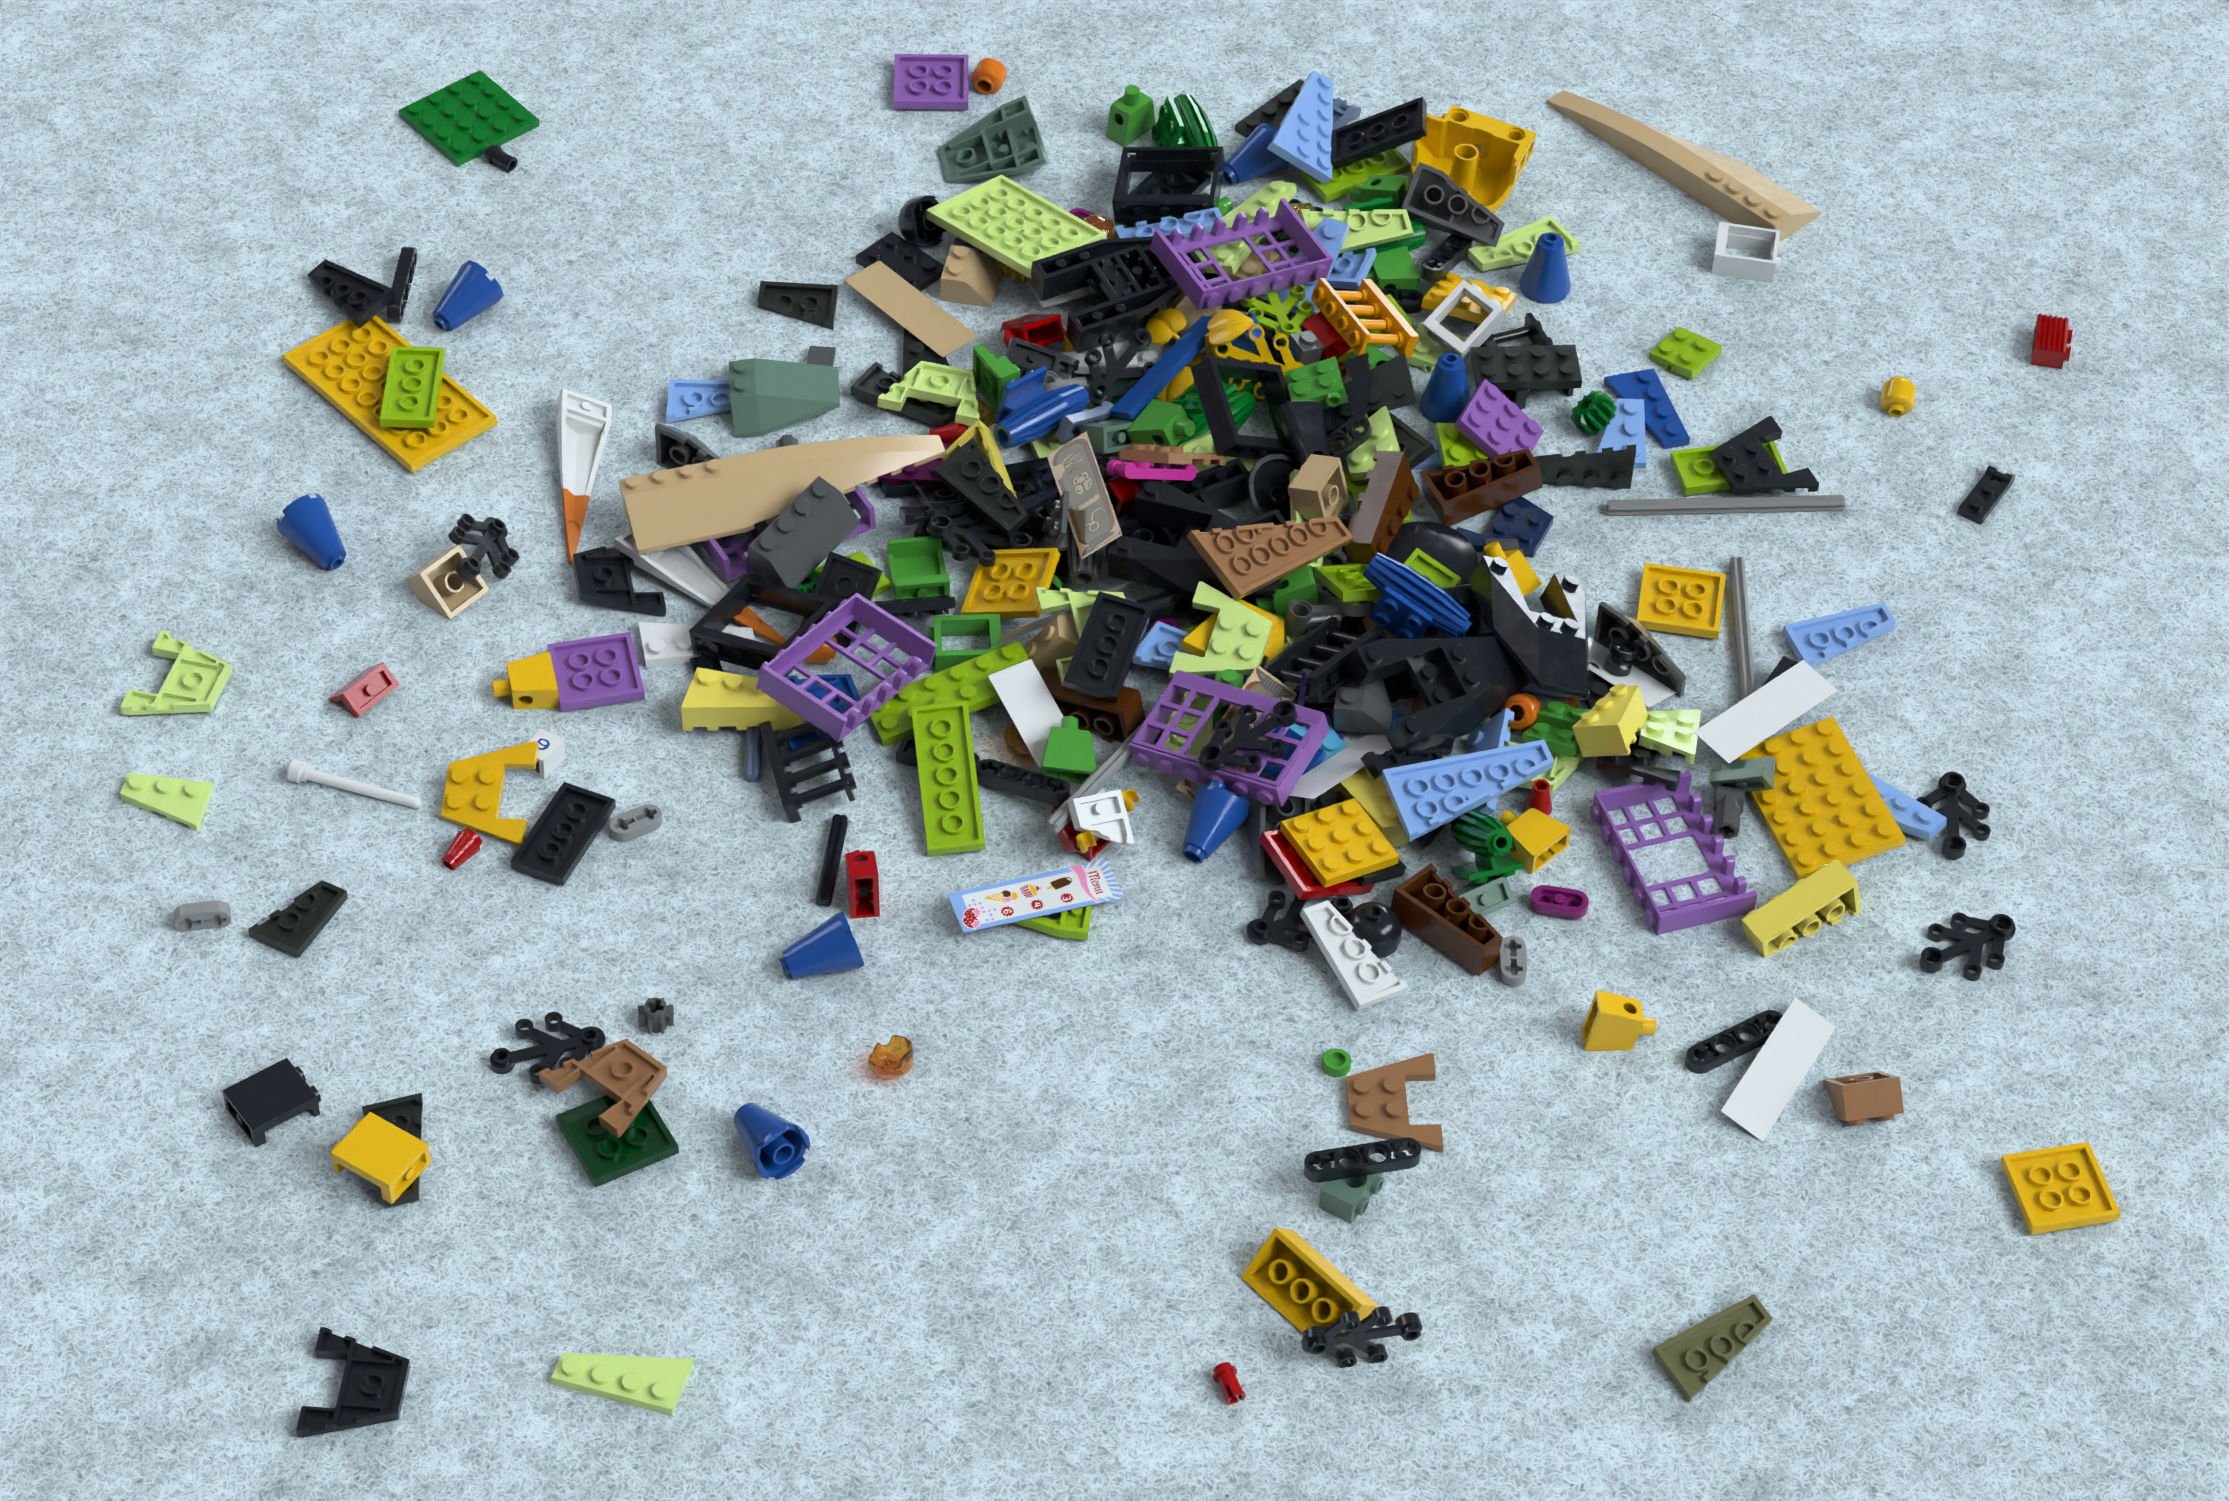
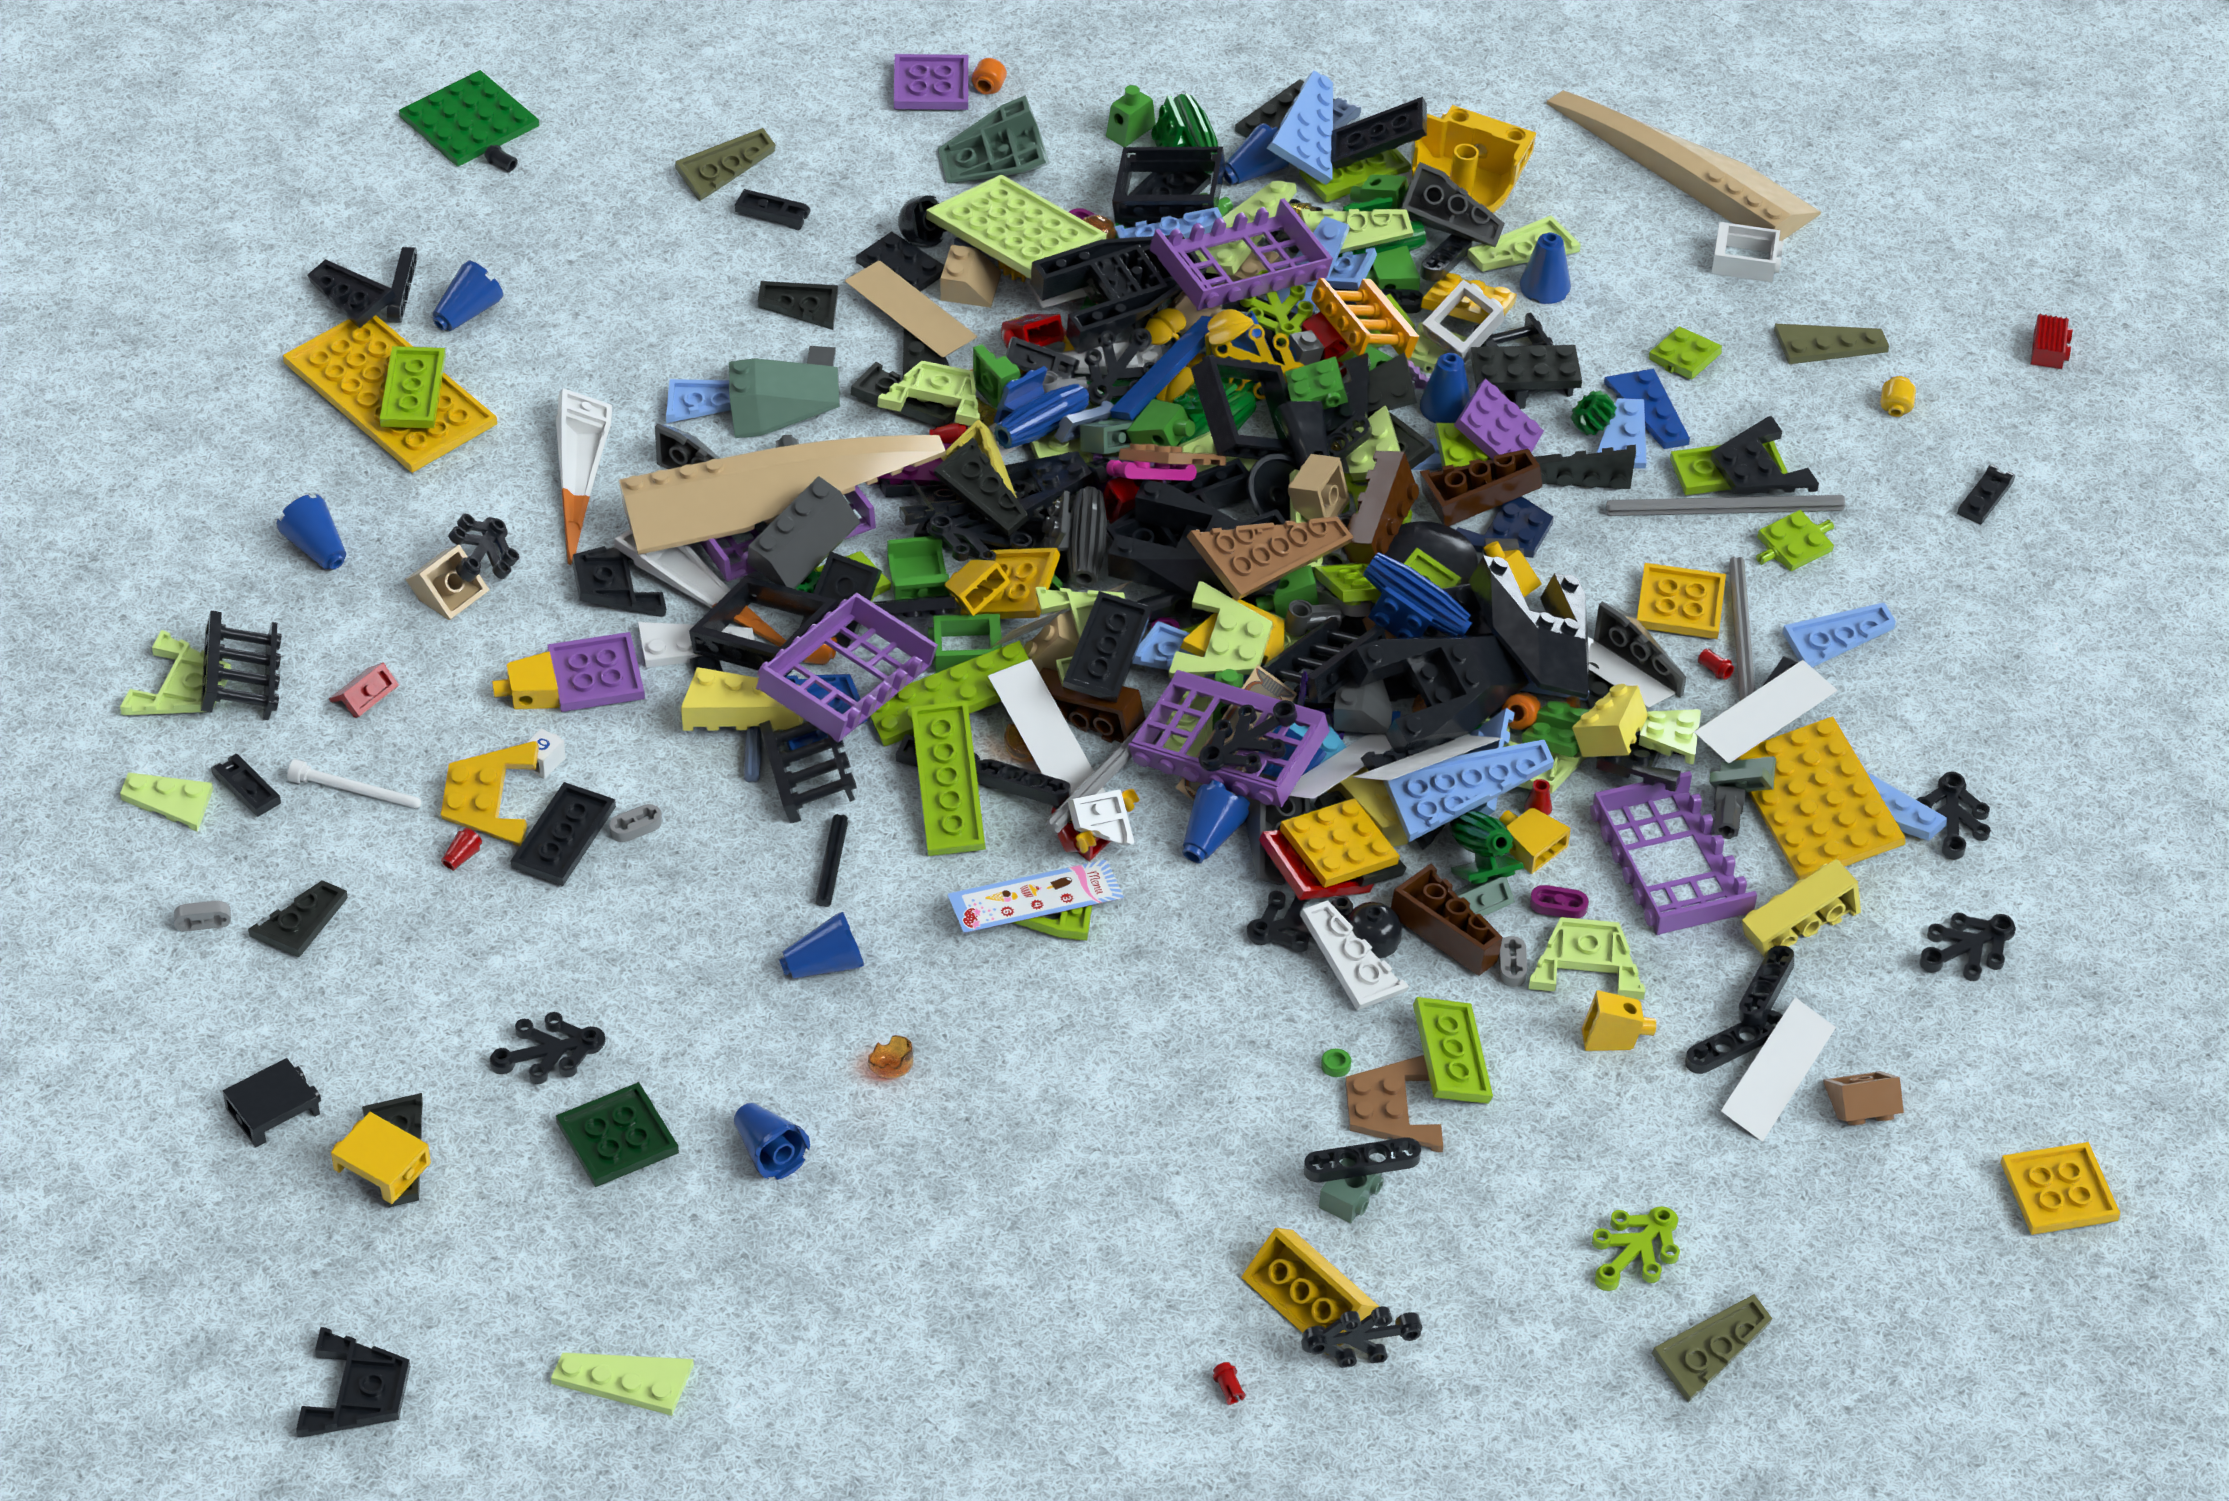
(216, 672): none -> black fence
(246, 785): none -> black plate
(619, 1072): medium nougat wing -> none
(655, 1015): dark grey gear -> none
(720, 164): none -> olive wing
(772, 208): none -> black plate
(862, 872): red torso -> none
(977, 584): none -> yellow torso
(1068, 752): bright green torso -> none
(1089, 503): sticker -> none
(1420, 380): none -> lavender piece
(1427, 757): none -> white sticker
(1452, 1050): none -> lime plate
(1588, 947): none -> yellowish green wing
(1620, 657): black wheel -> none
(1637, 1243): none -> lime plant
(1721, 667): none -> red pin
(1762, 984): none -> black beam
(1795, 540): none -> lime plate
(1821, 343): none -> olive wing

